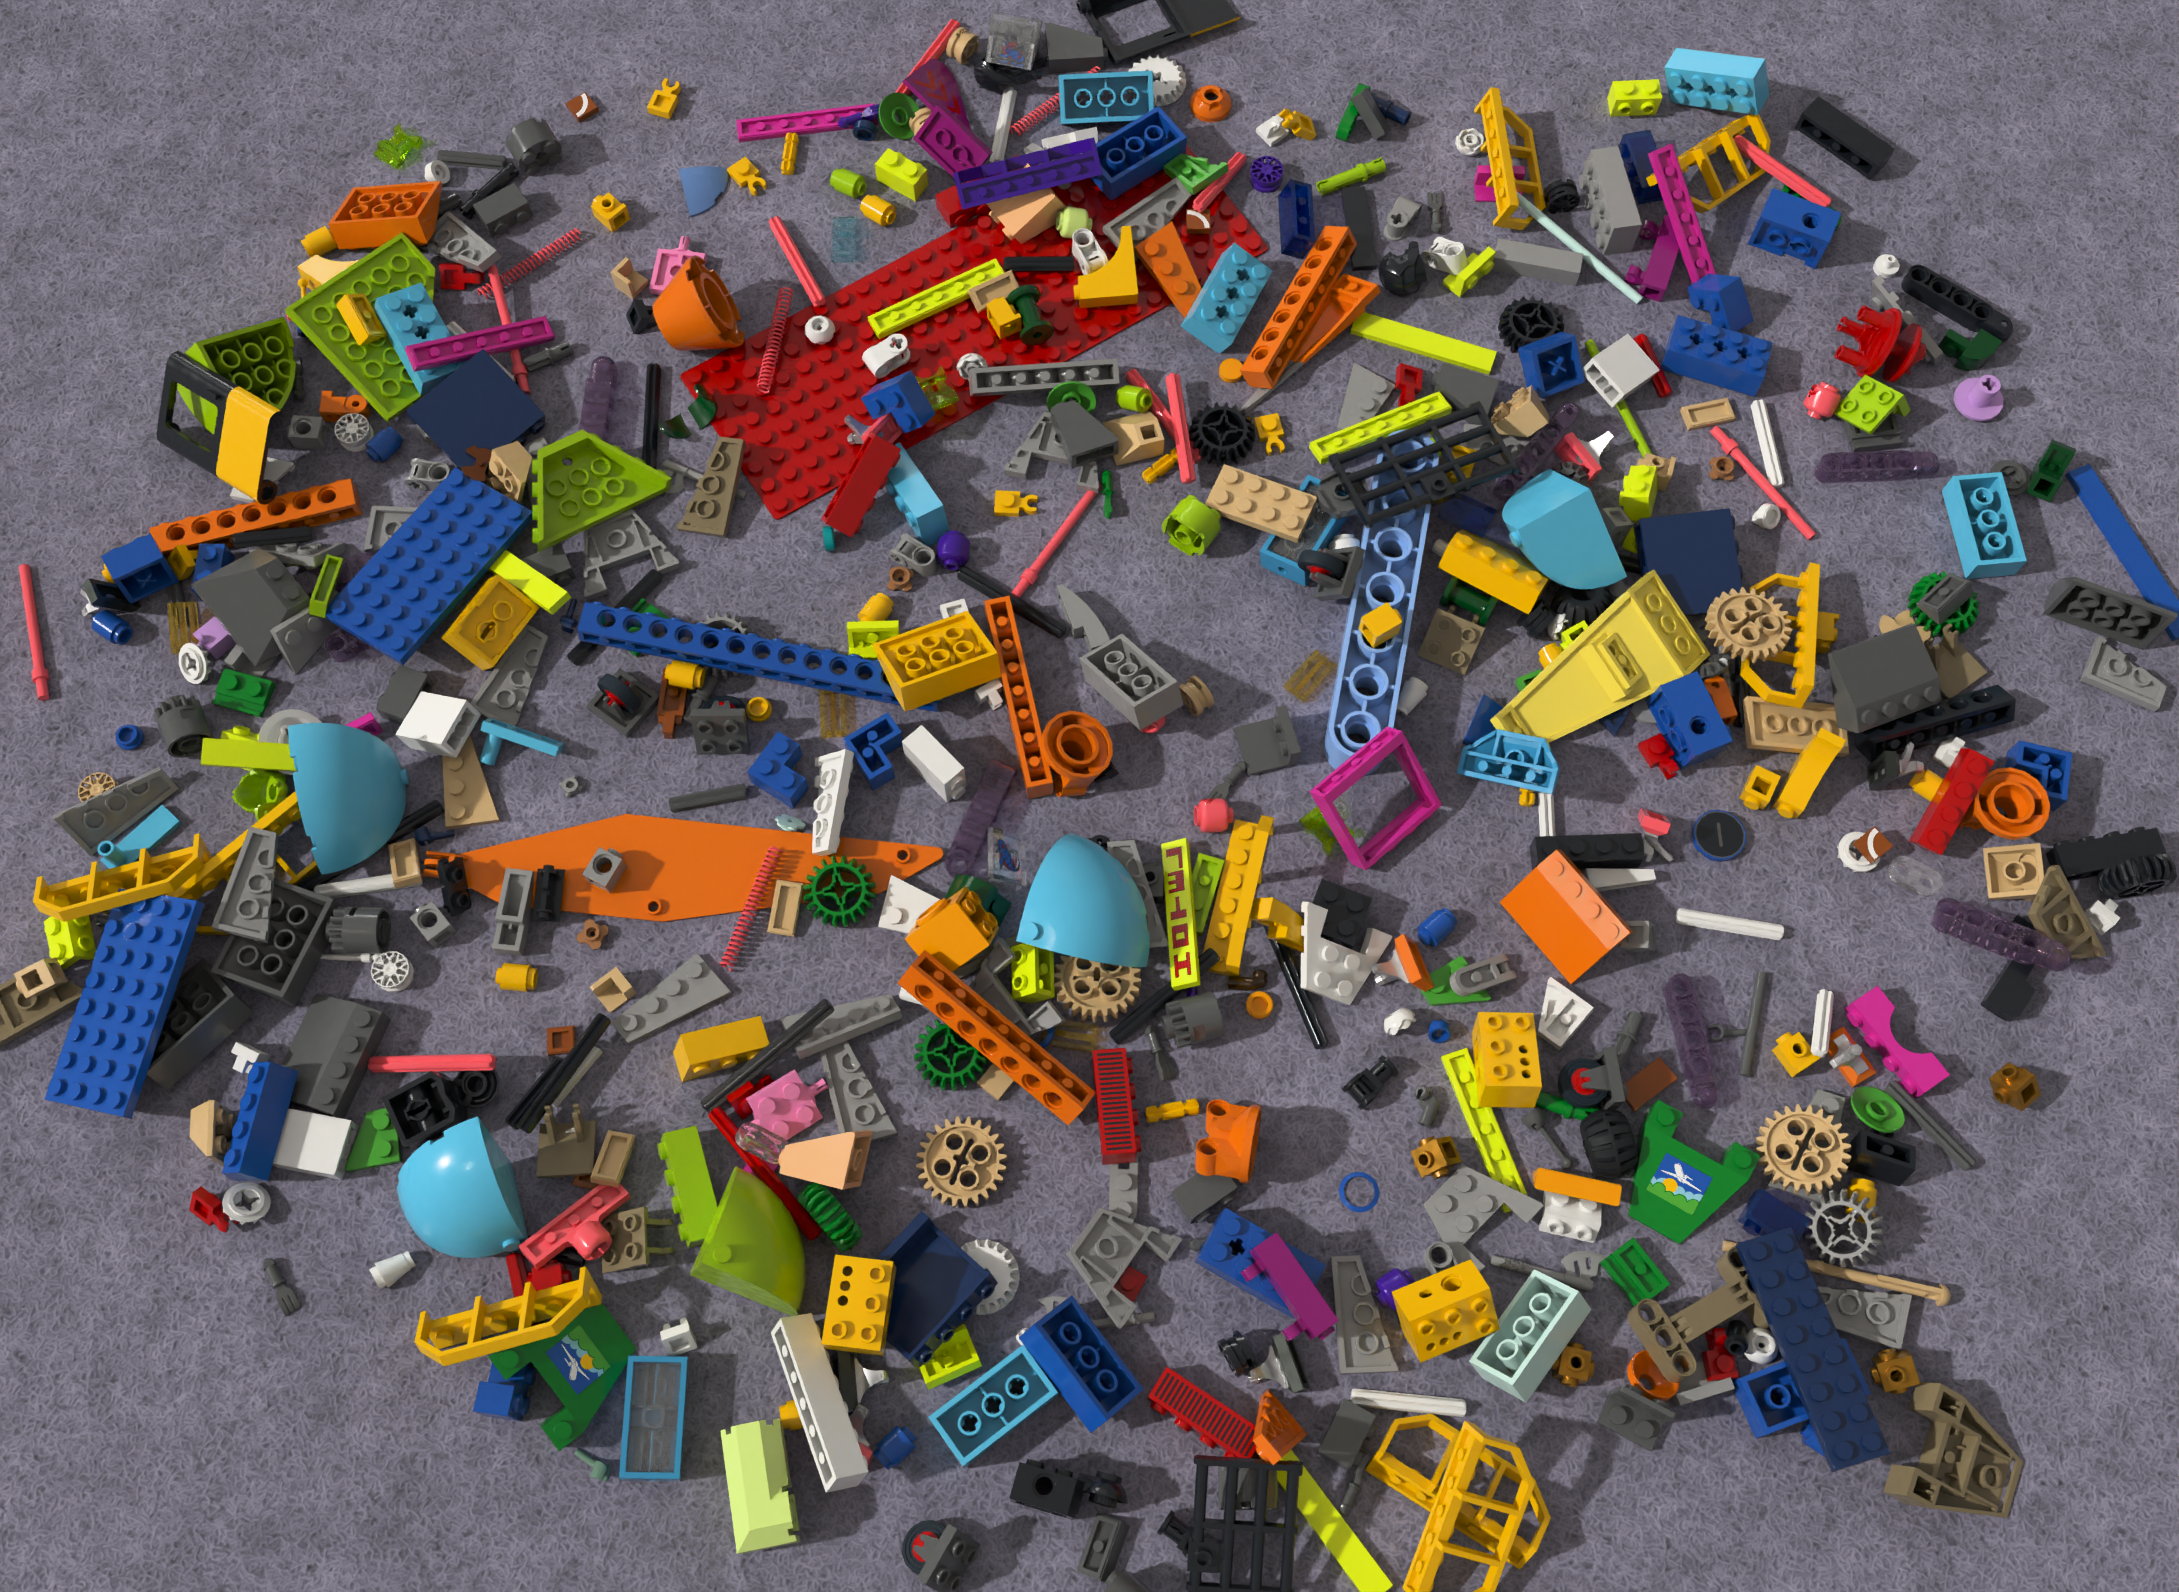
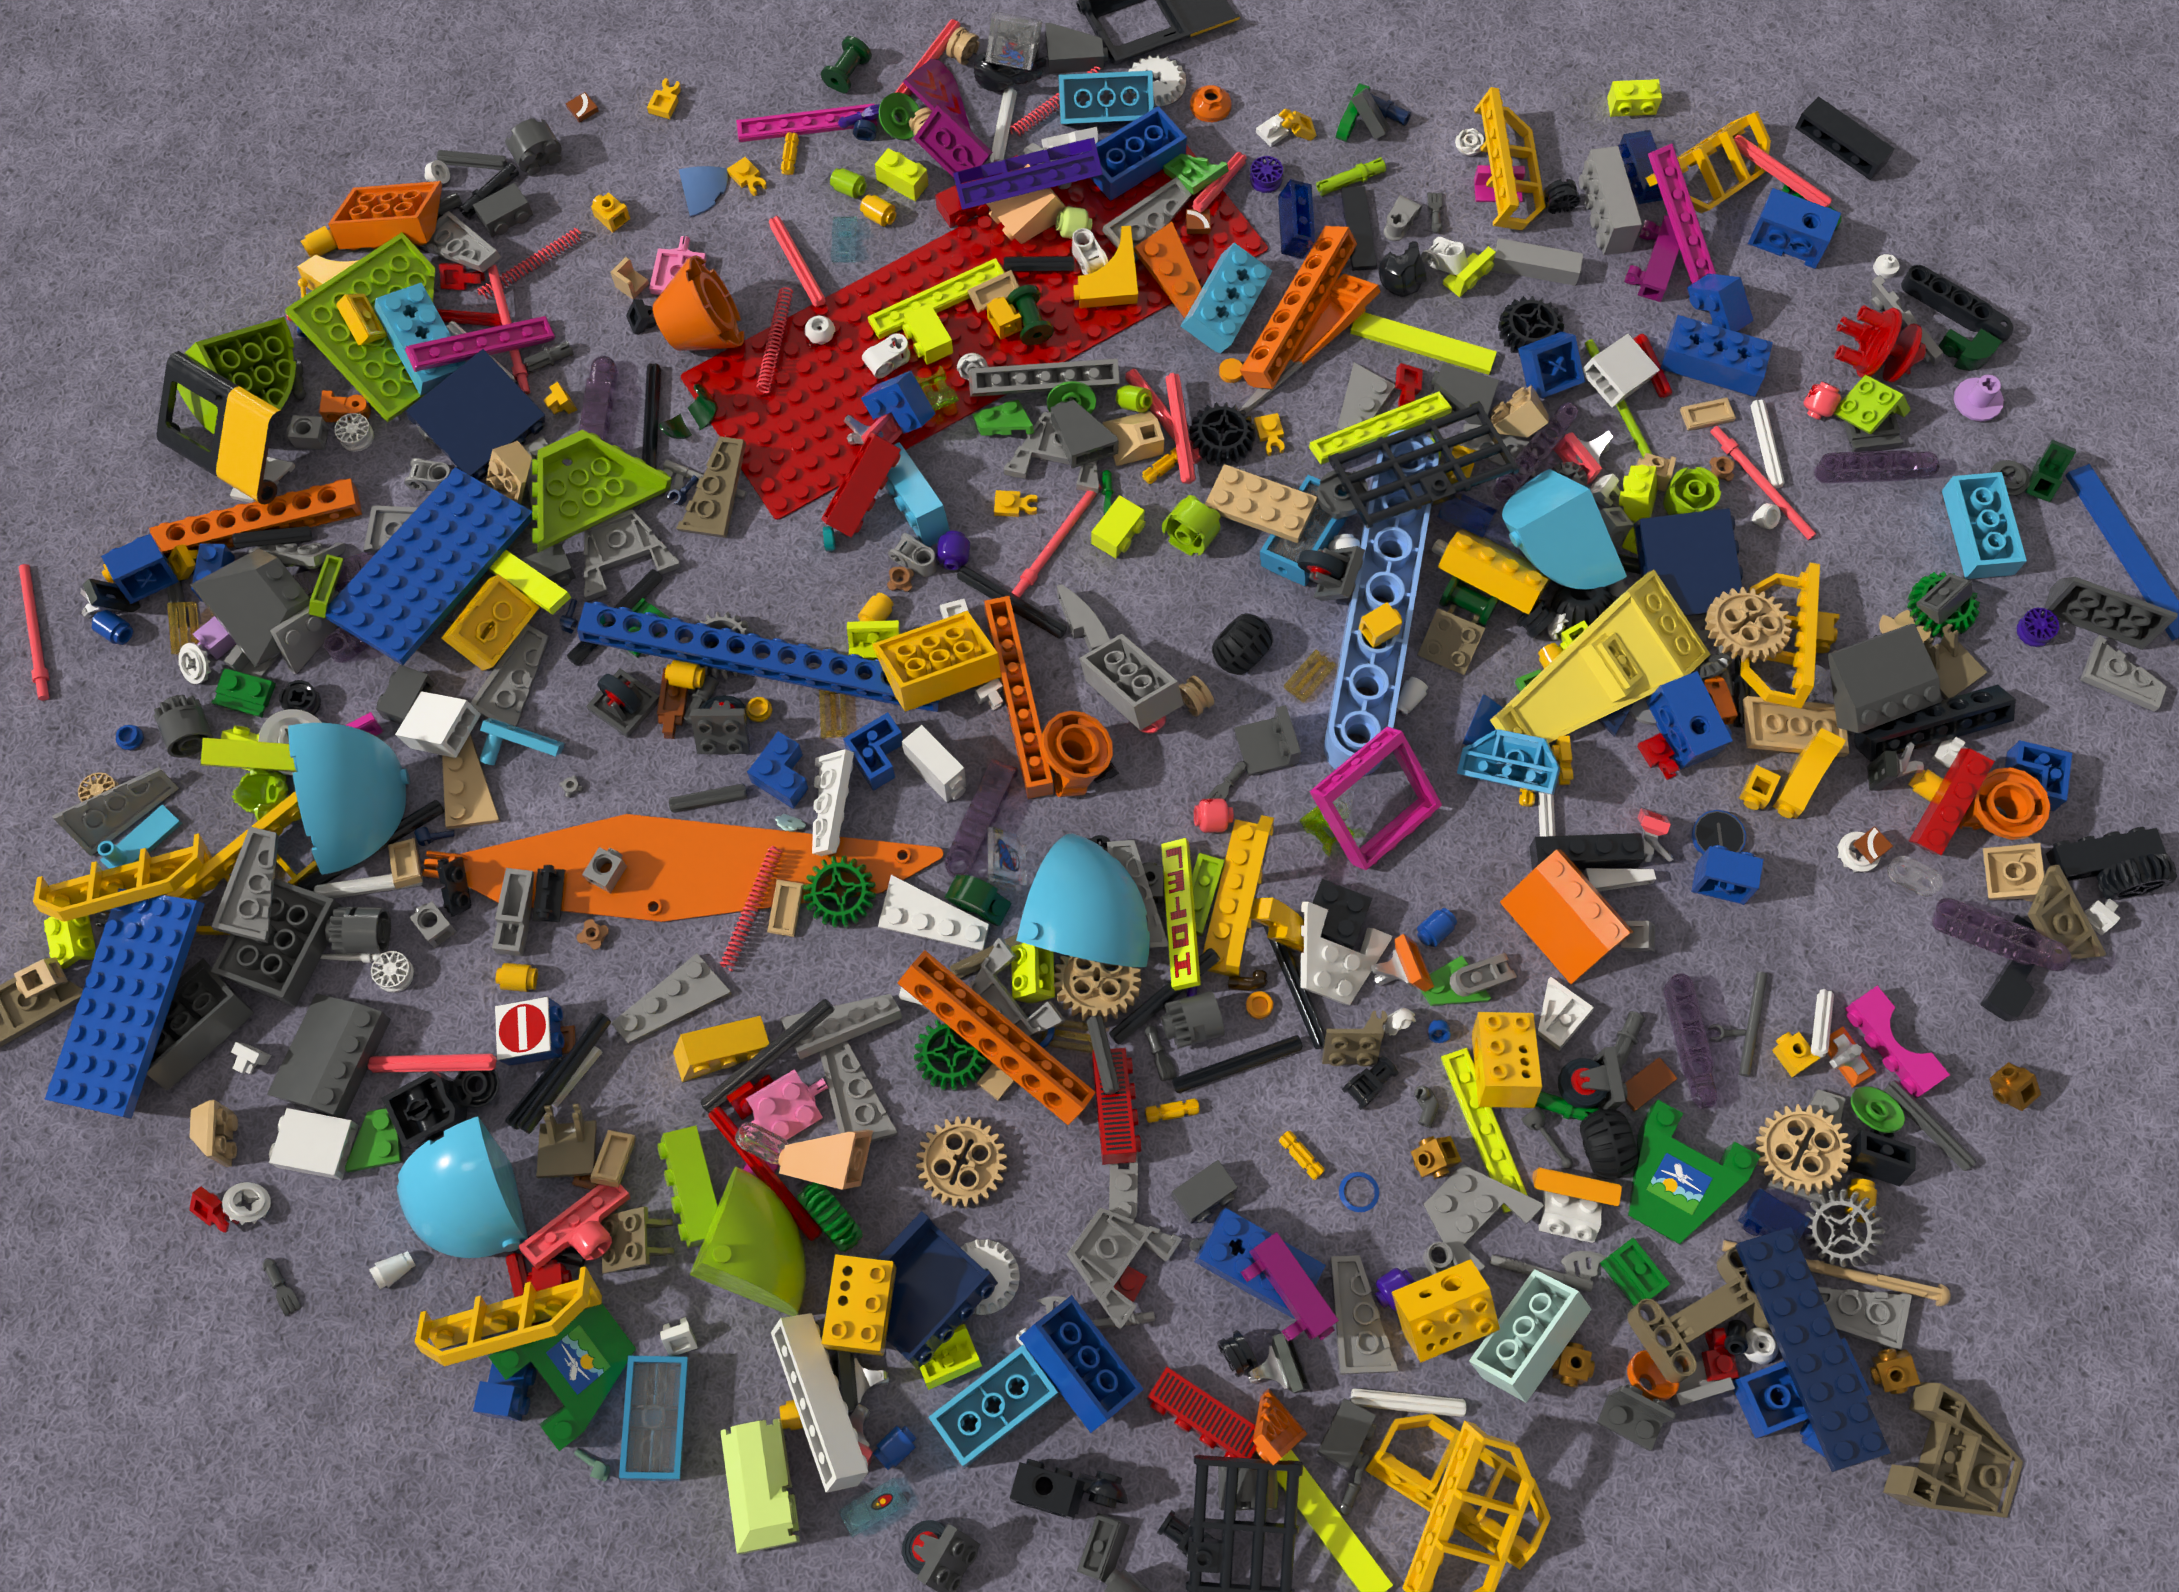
(259, 1122): blue slope -> none
(300, 696): none -> black wheel
(383, 444): blue brick -> none
(391, 153): clear neon green piece -> none
(469, 317): none -> red axle
(477, 471): reddish brown piece -> none
(529, 1031): none -> piece
(559, 400): none -> yellow tile
(613, 990): tan panel -> none
(682, 497): none -> dark blue hand
(854, 53): none -> dark green piece
(873, 1507): none -> clear light blue slope
(927, 333): none -> neon yellow brick
(953, 929): light orange brick -> none
(1003, 419): none -> bright green wing
(1103, 1055): none -> dark grey axle
(1118, 527): none -> neon yellow brick
(1231, 1140): orange piece -> none
(1237, 1064): none -> black axle
(1242, 644): none -> black wheel
(1301, 1155): none -> yellow axle
(1355, 1045): none -> dark tan plate
(1563, 755): none -> yellow plate
(1577, 247): light aqua piece -> none
(1603, 487): none -> white tile
(1692, 491): none -> lime brick
(1717, 81): medium azure brick -> none
(1727, 874): none -> blue brick
(1729, 924): white axle -> none
(2037, 628): none -> dark purple wheel

